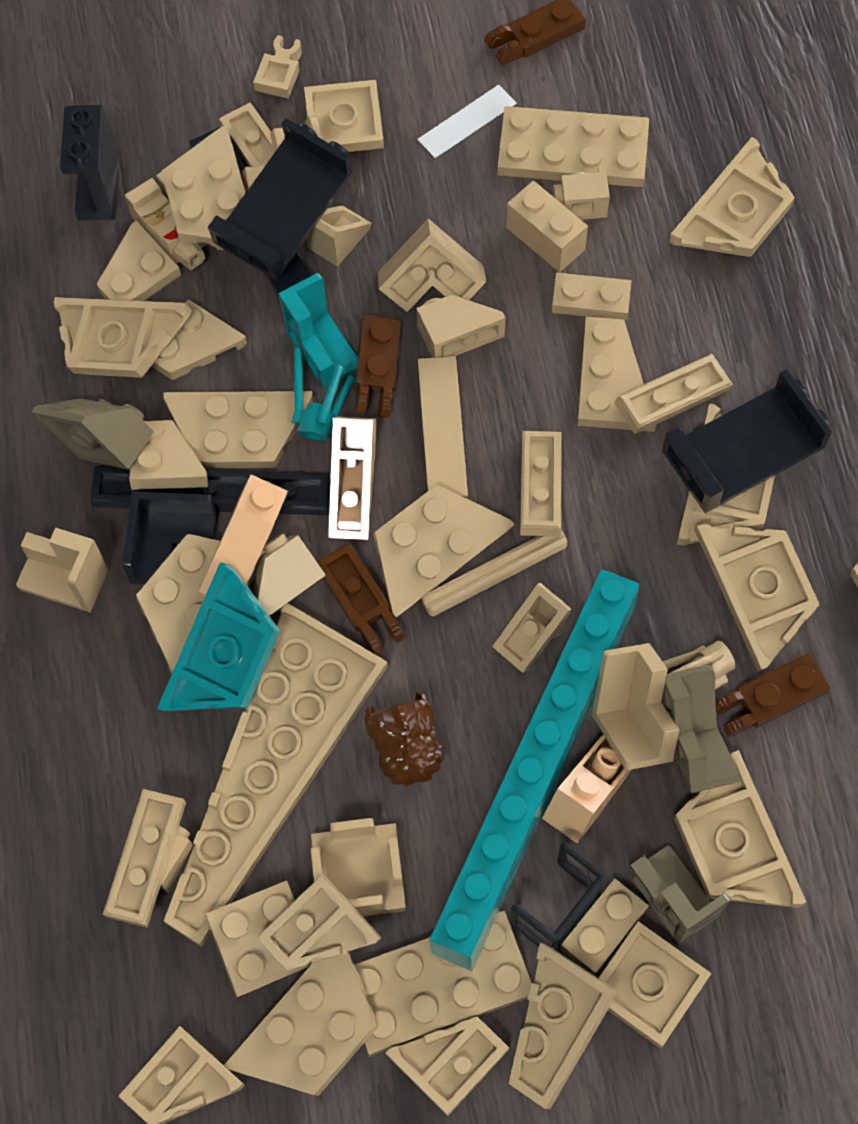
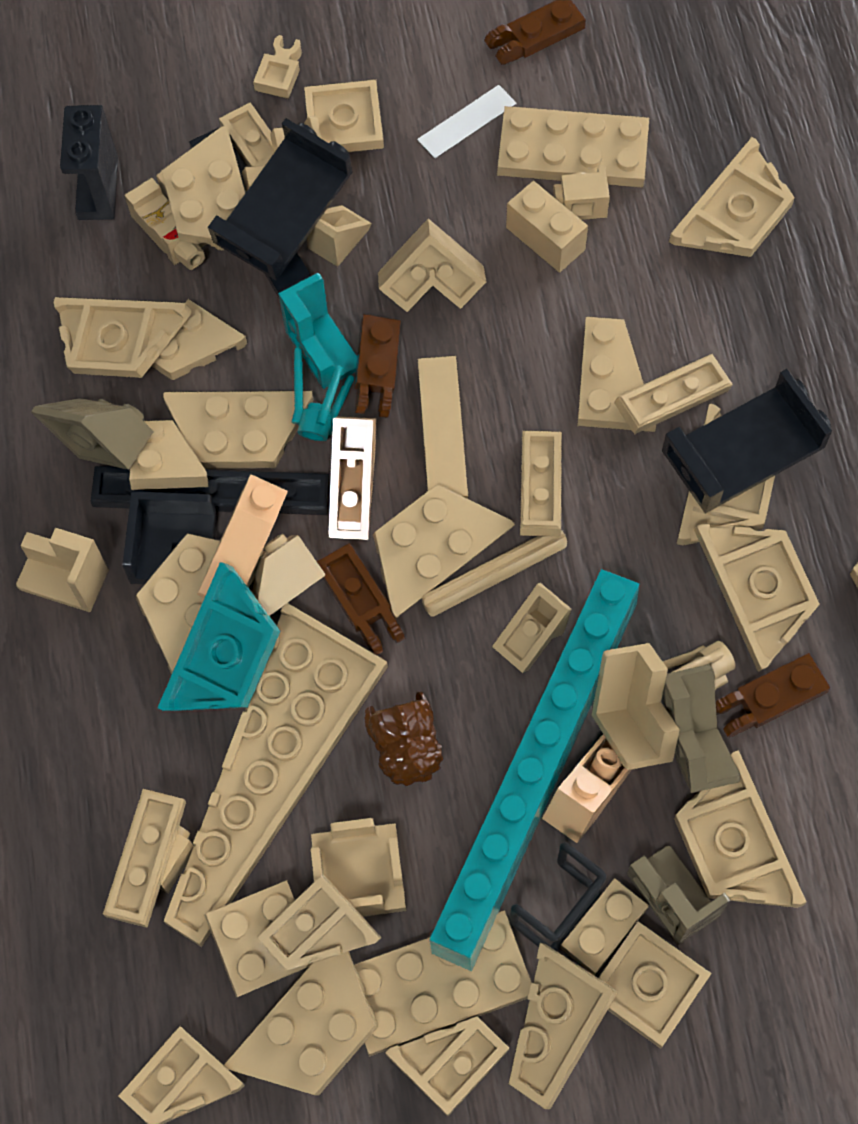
(137, 268): tan wing -> none
(458, 325): tan slope -> none
(591, 296): tan plate -> none

